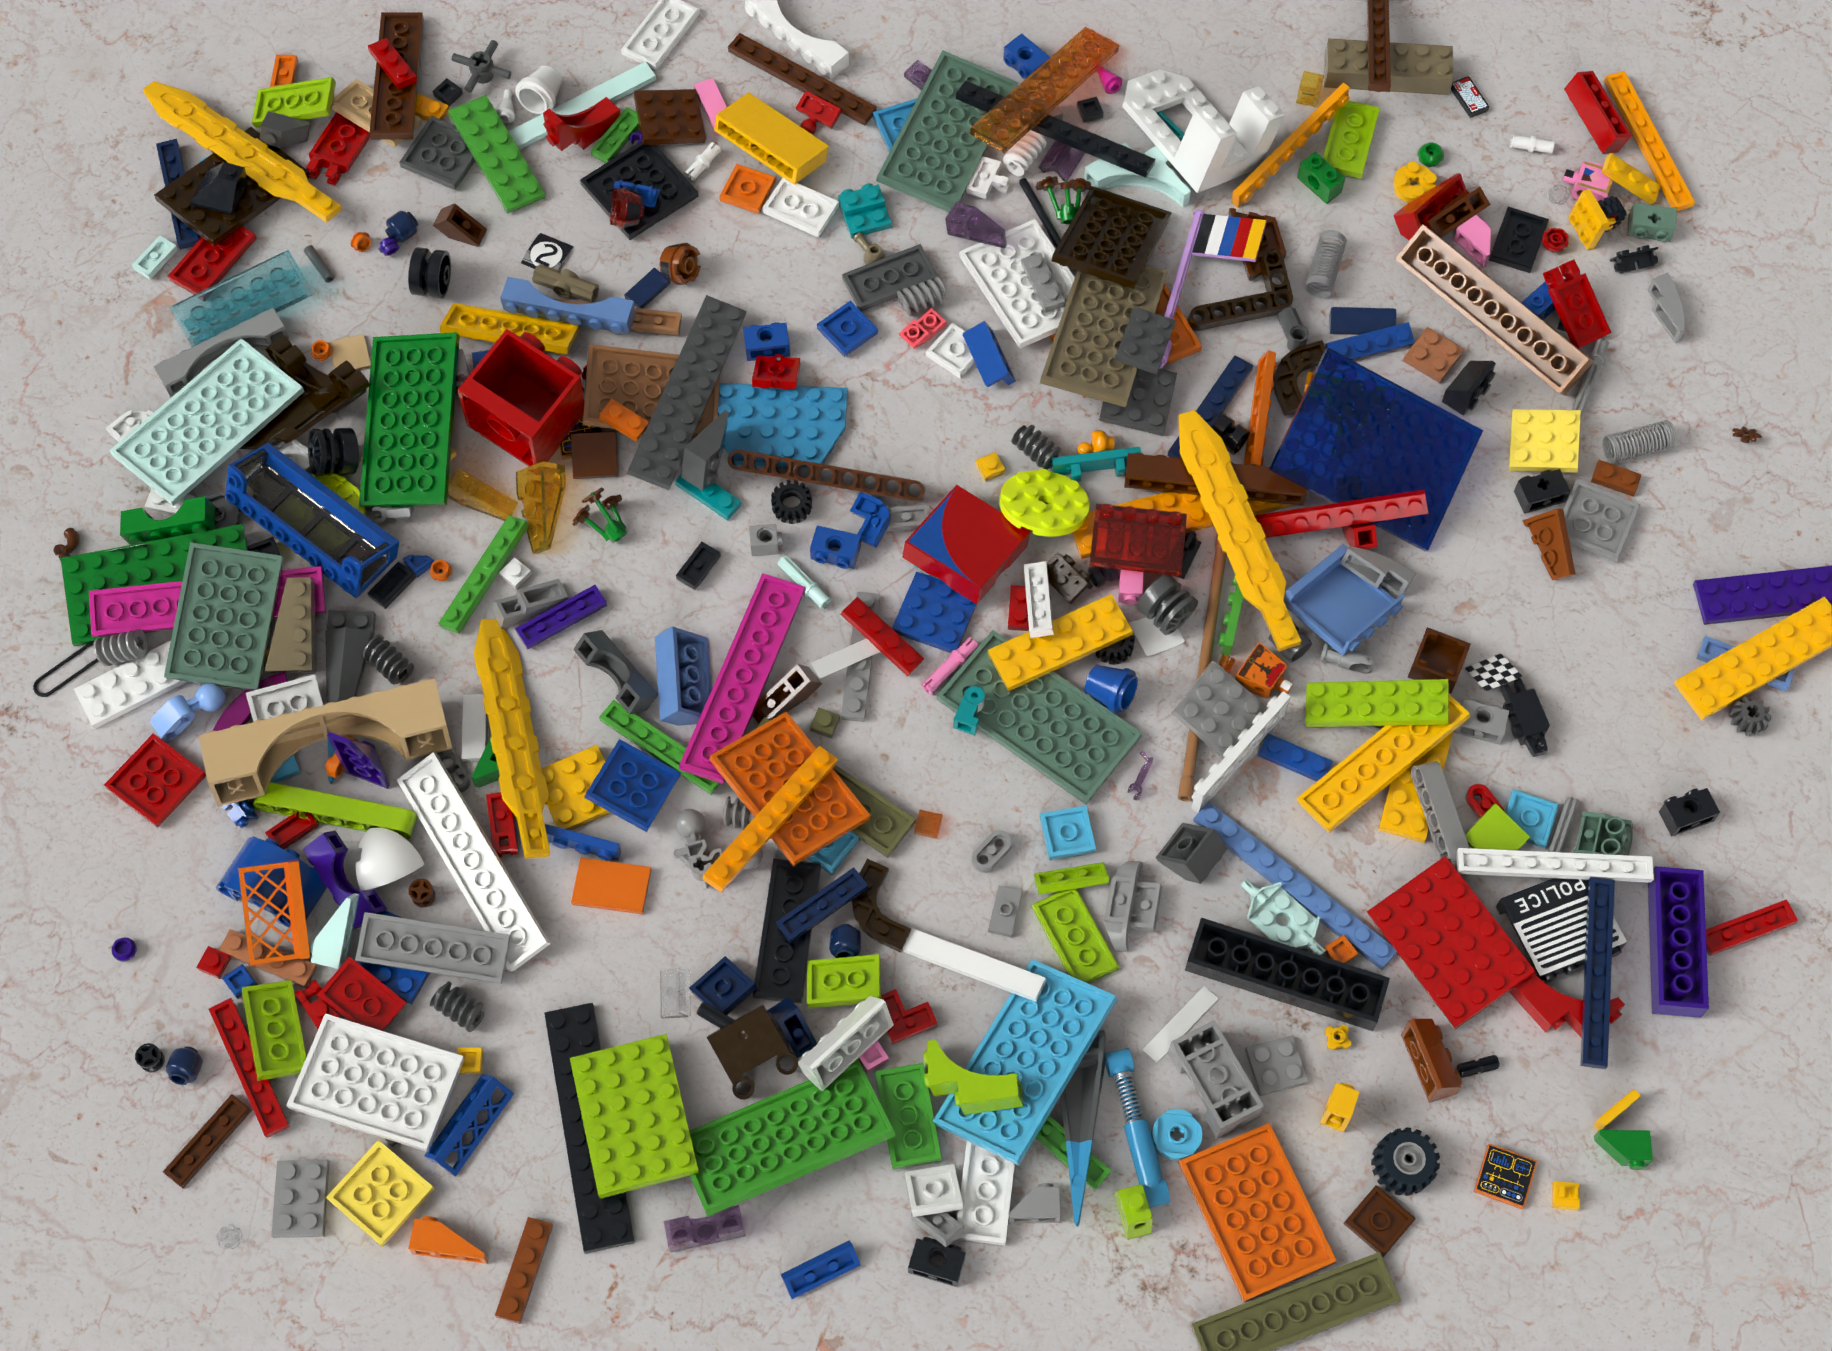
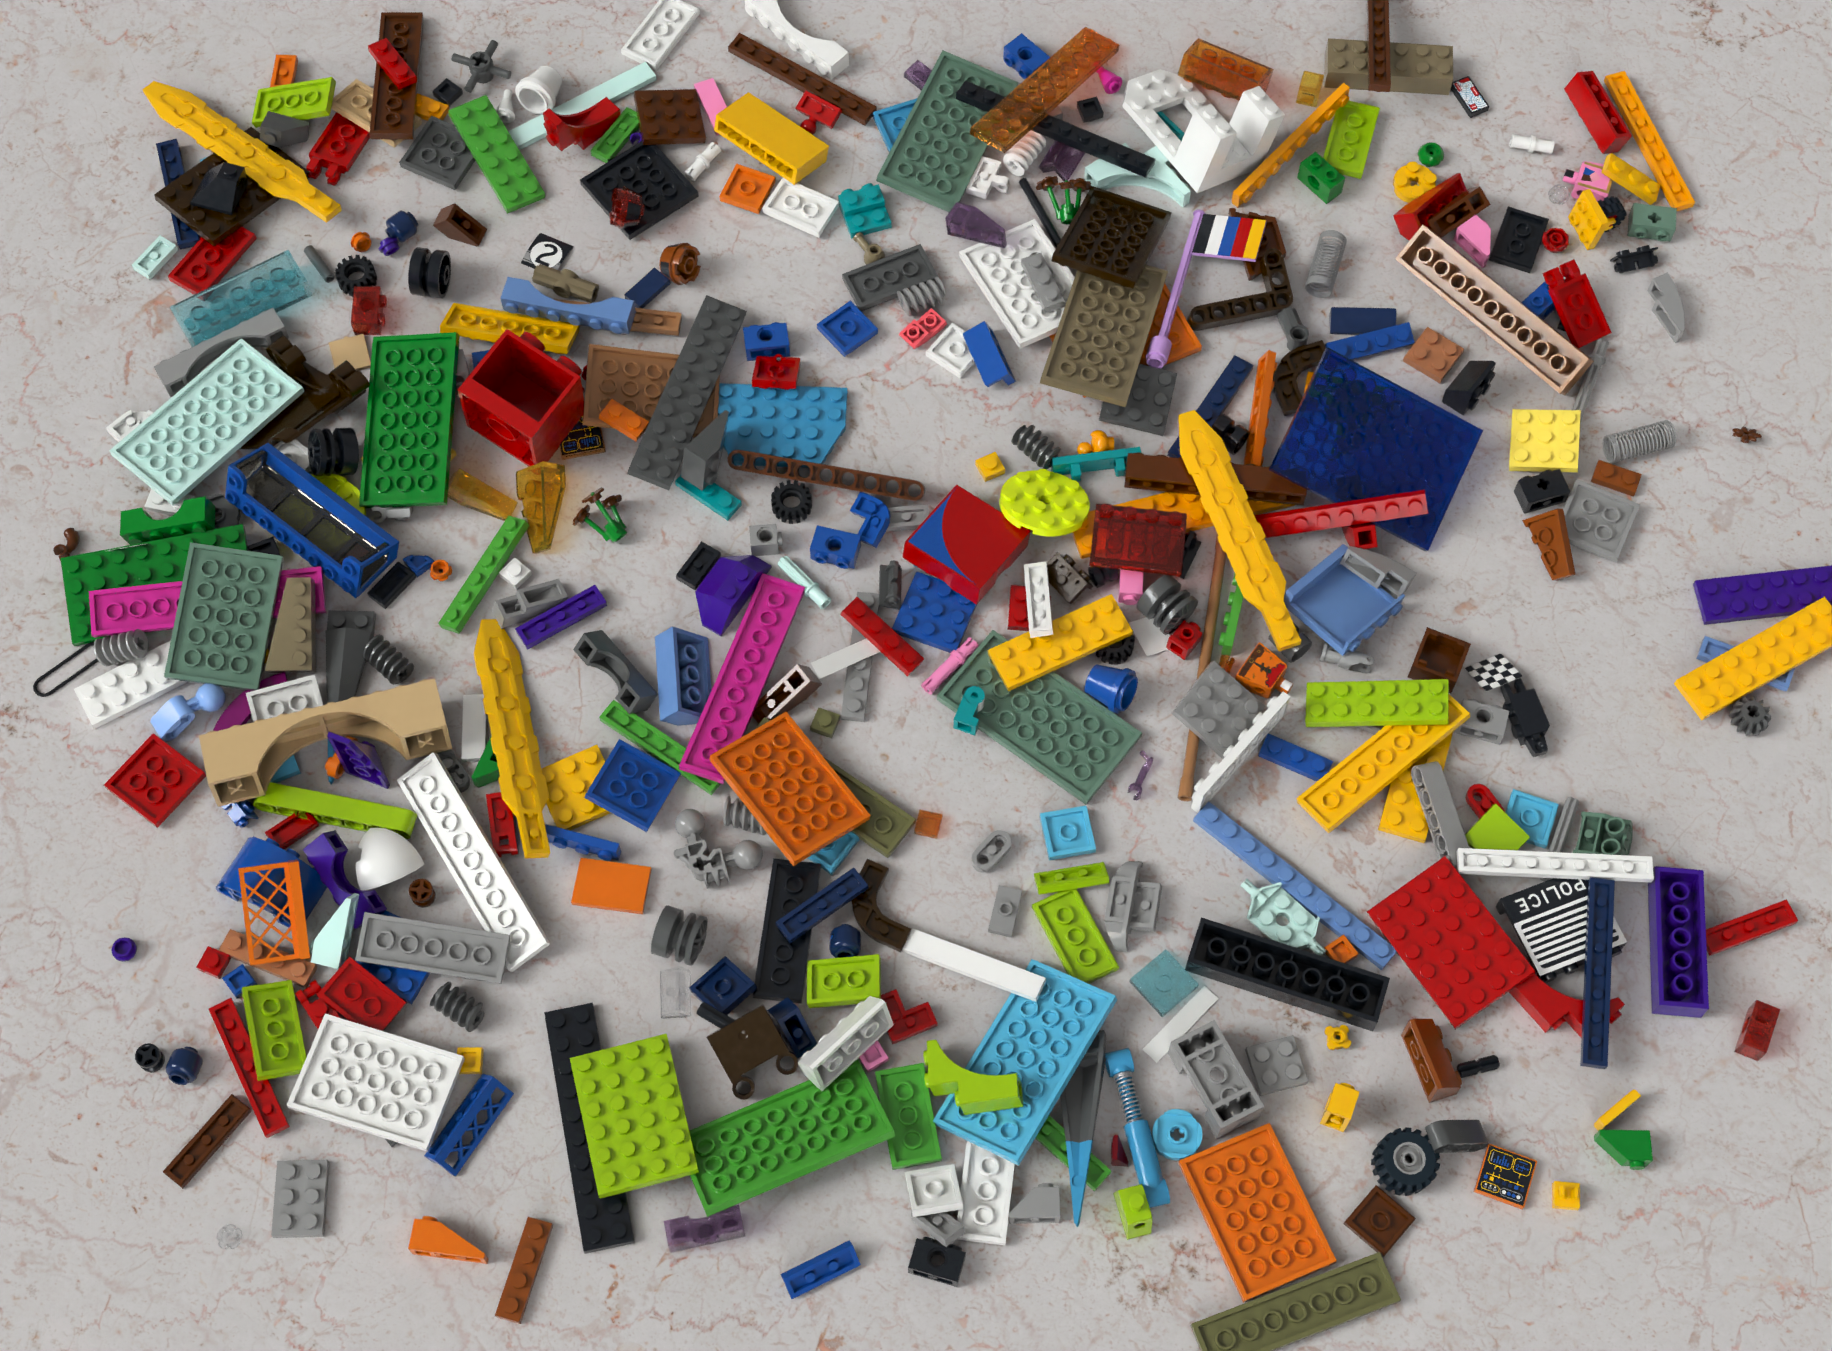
(319, 346): orange plate -> none
(355, 265): none -> black tyre
(364, 300): none -> clear red brick
(380, 1193): light yellow plate -> none
(594, 455): reddish brown tile -> none
(649, 194): blue hinge -> none
(674, 933): none -> dark grey wheel
(728, 589): none -> dark purple wedge
(769, 819): light orange plate -> none
(890, 585): none -> dark grey hinge
(1118, 1155): none -> dark red slope
(1145, 340): dark grey plate -> none
(1163, 983): none -> clear light blue tile
(1183, 645): none -> red brick
(1192, 852): dark grey slope -> none
(1222, 70): none -> clear orange brick
(1456, 1136): none -> dark grey beam
(1679, 820): black brick -> none
(1757, 1030): none -> clear red brick

